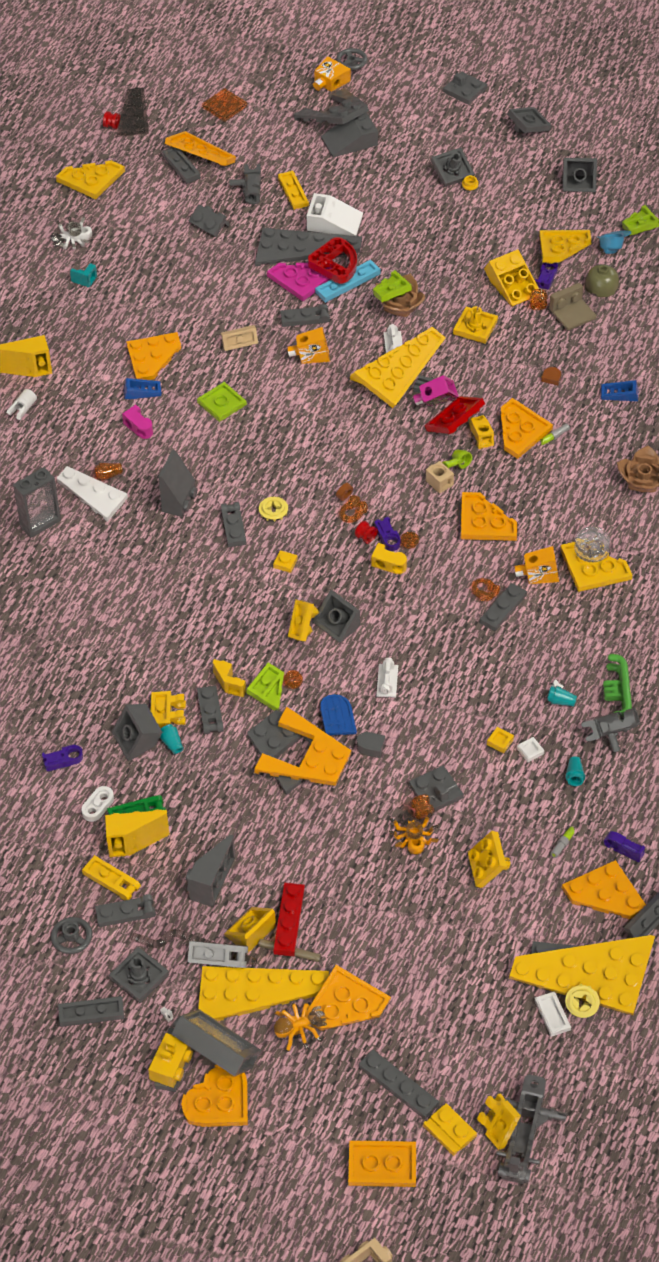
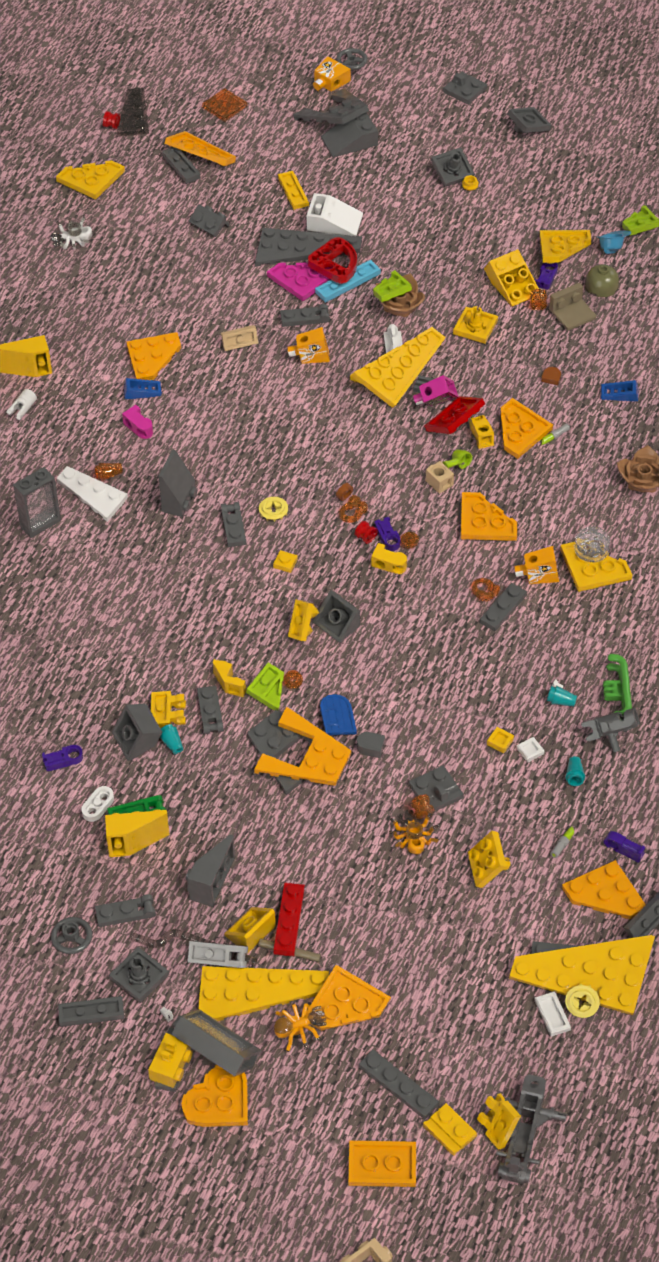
(84, 277): teal panel -> none
(110, 878): yellow plate -> none
(221, 401): lime tile -> none
(251, 184): dark grey piece -> none
(387, 679): white hinge -> none
(579, 174): dark grey slope -> none

